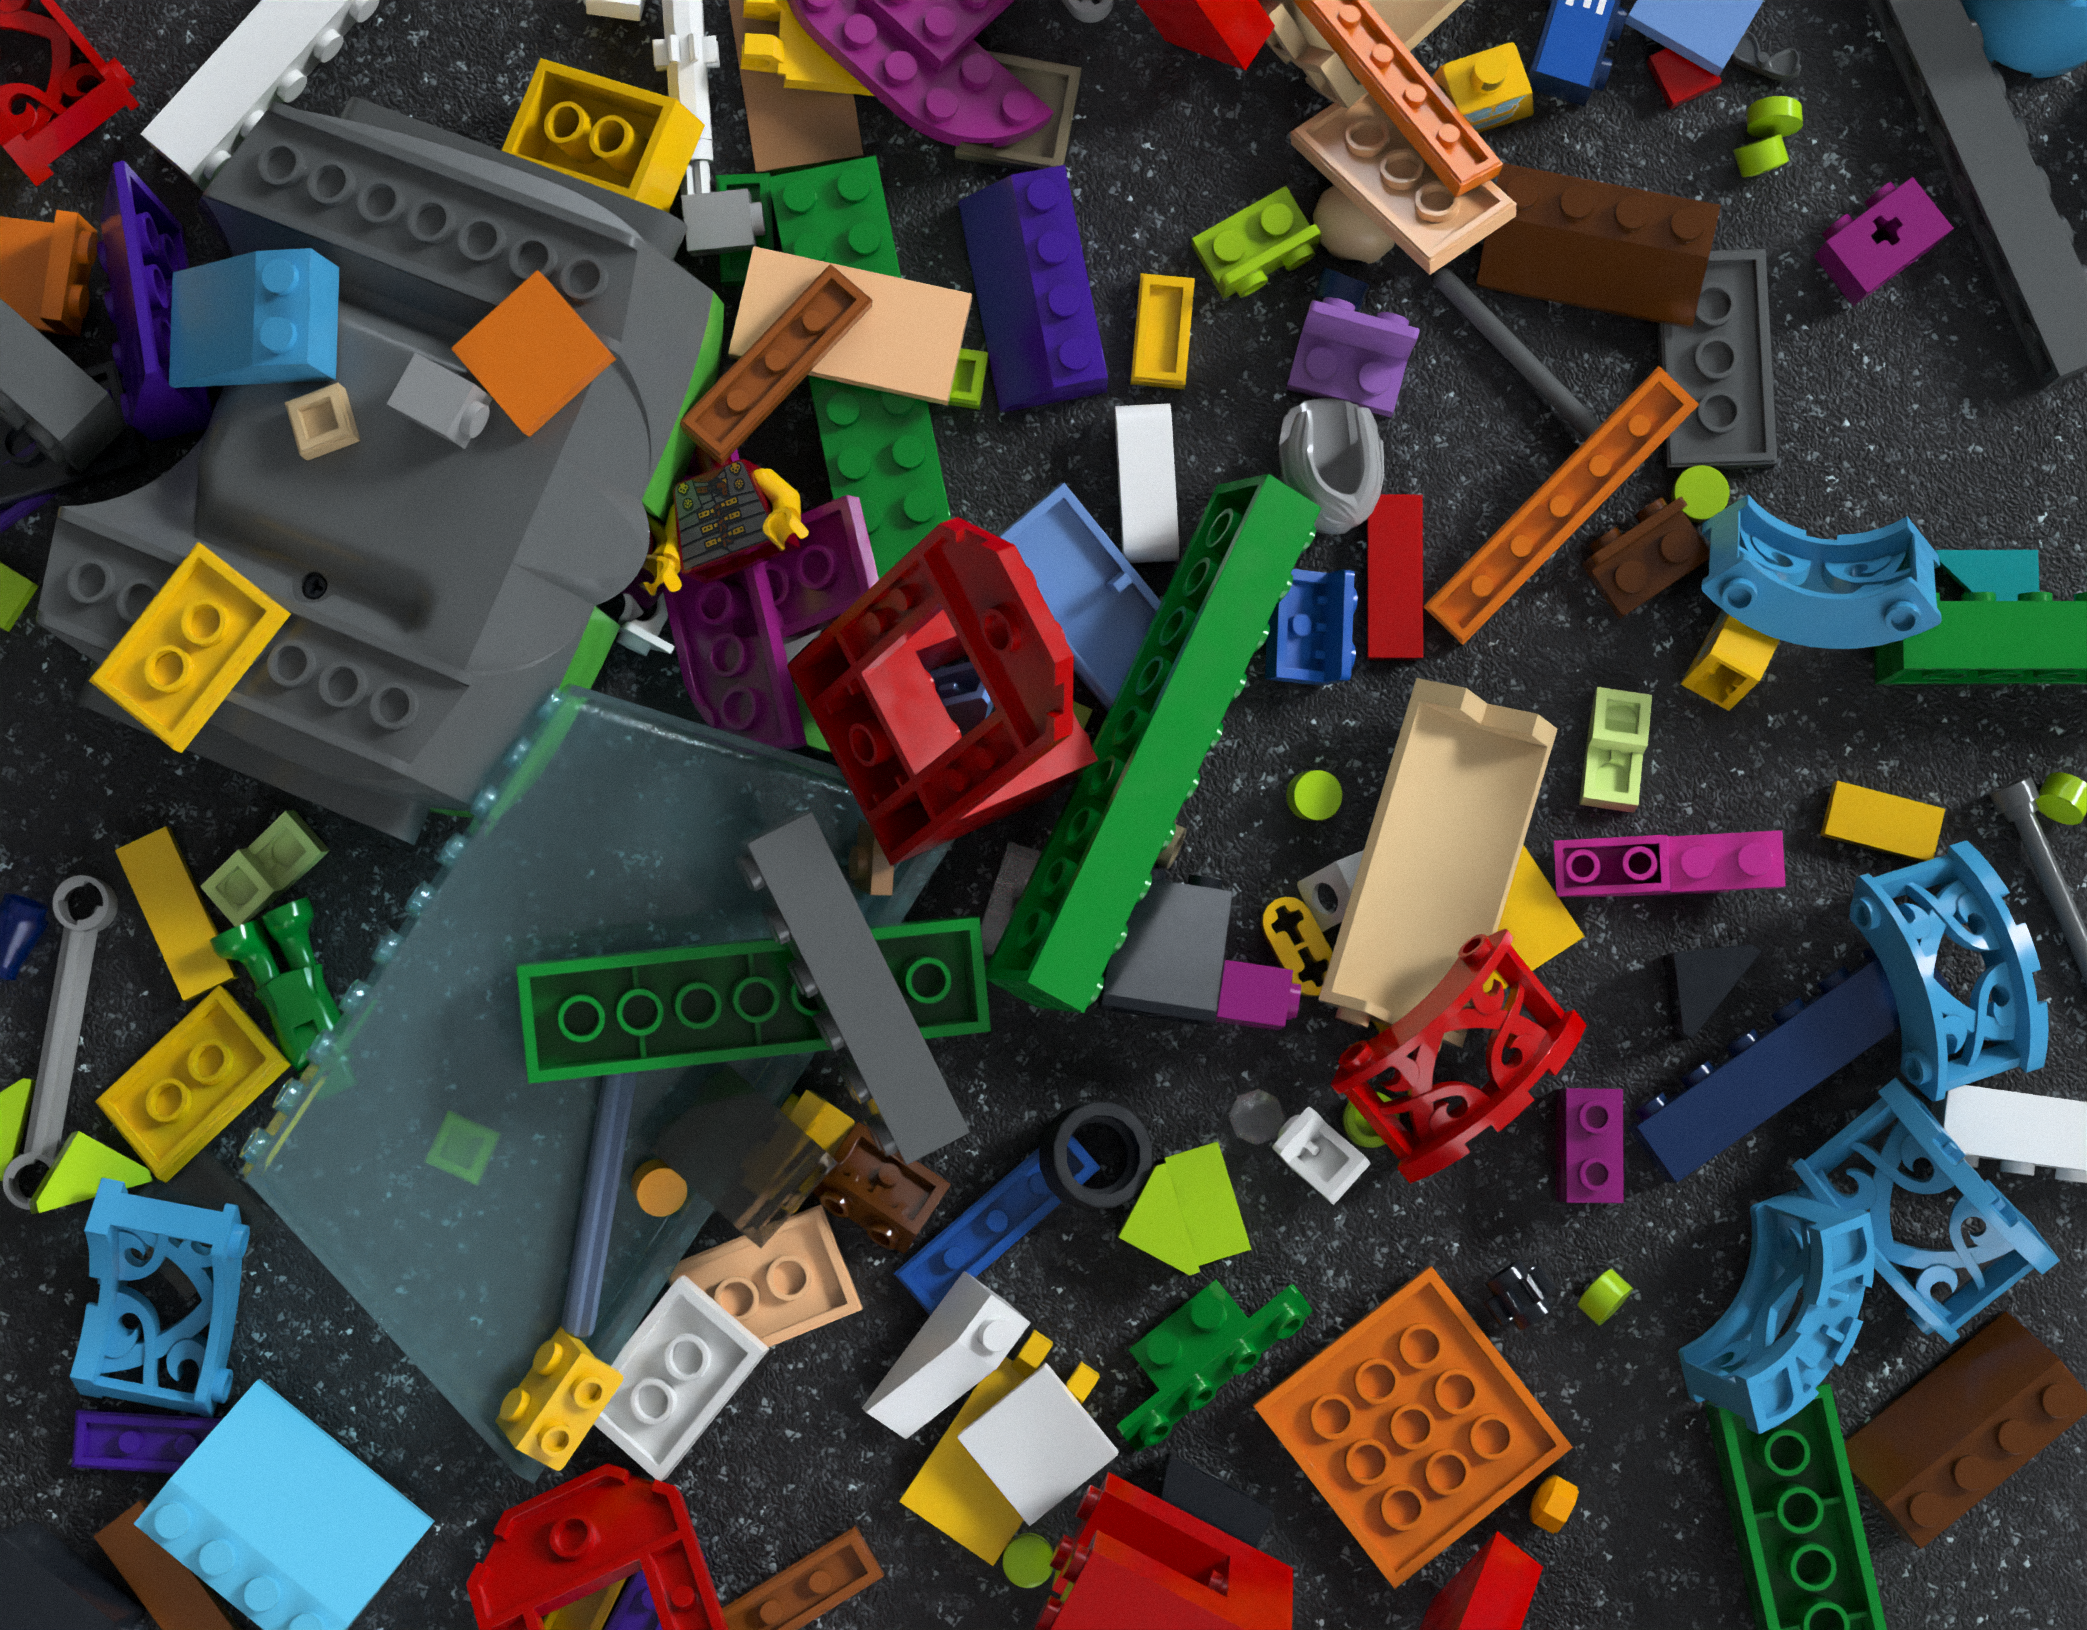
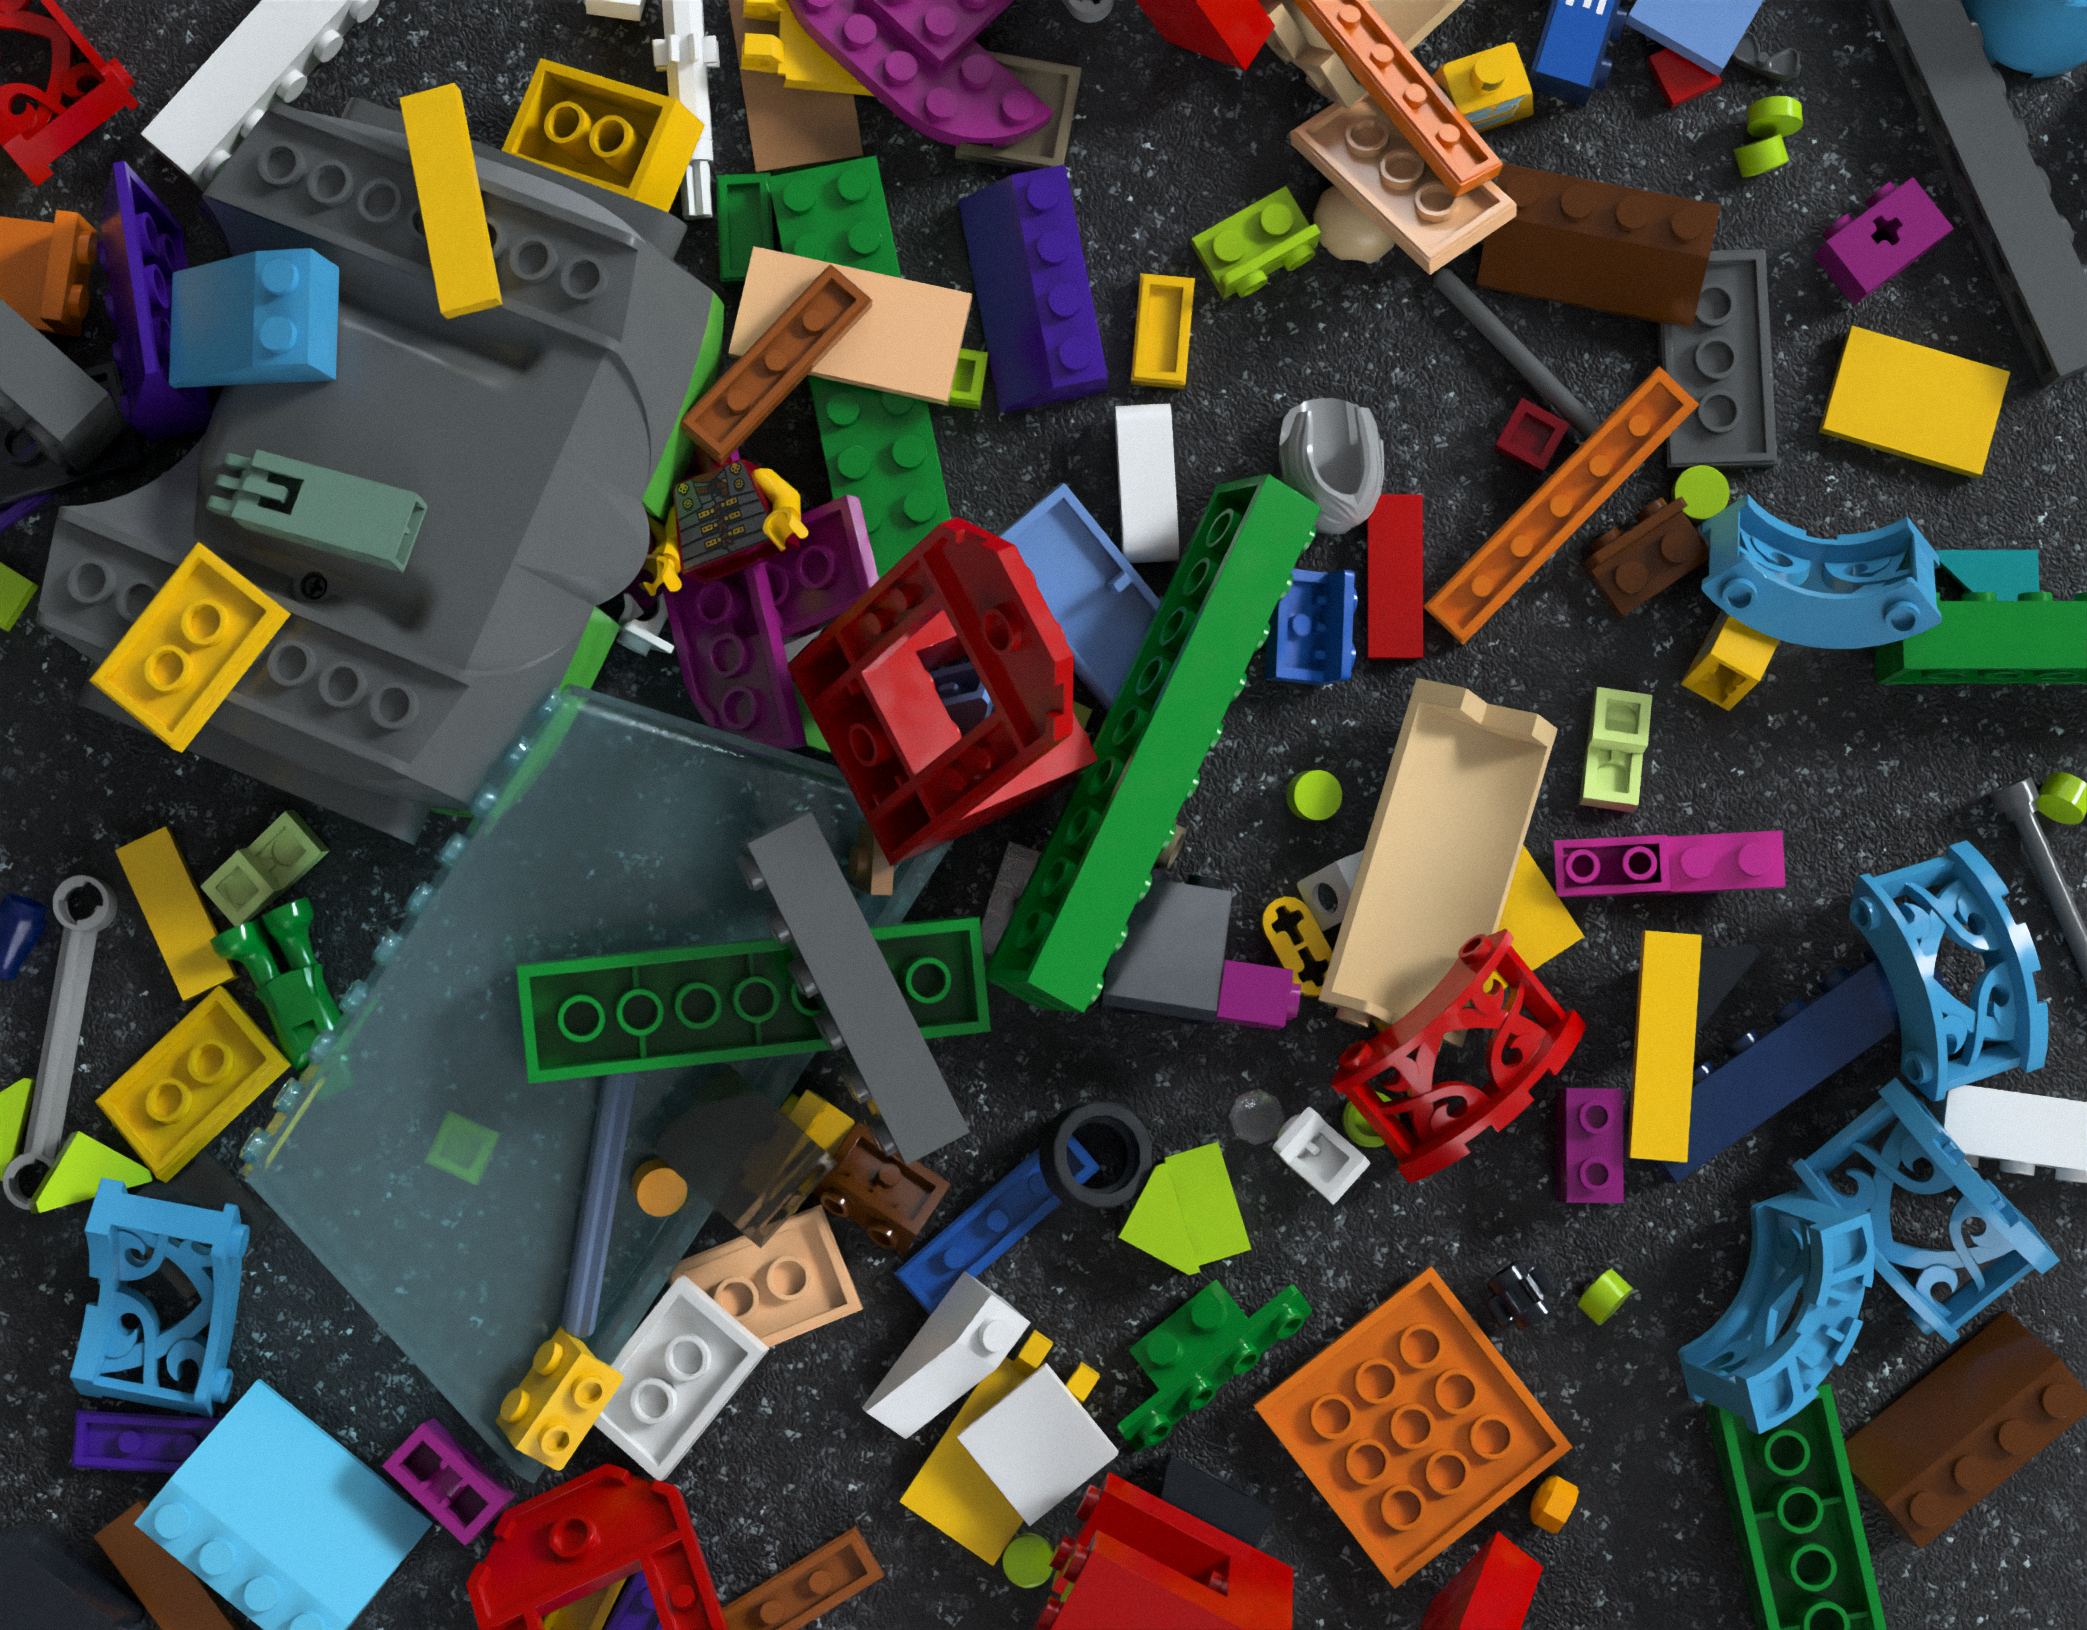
(322, 421): tan tile -> none
(330, 512): none -> sand green hinge
(441, 401): light grey brick -> none
(448, 1481): none -> magenta brick
(450, 201): none -> yellow tile
(533, 353): orange tile -> none
(722, 222): light grey brick -> none
(1342, 287): dark blue piece -> none
(1352, 355): medium lavender bracket -> none
(1531, 436): none -> dark red plate
(1664, 1046): none -> yellow tile
(1882, 822): yellow tile -> none
(1914, 402): none -> yellow tile

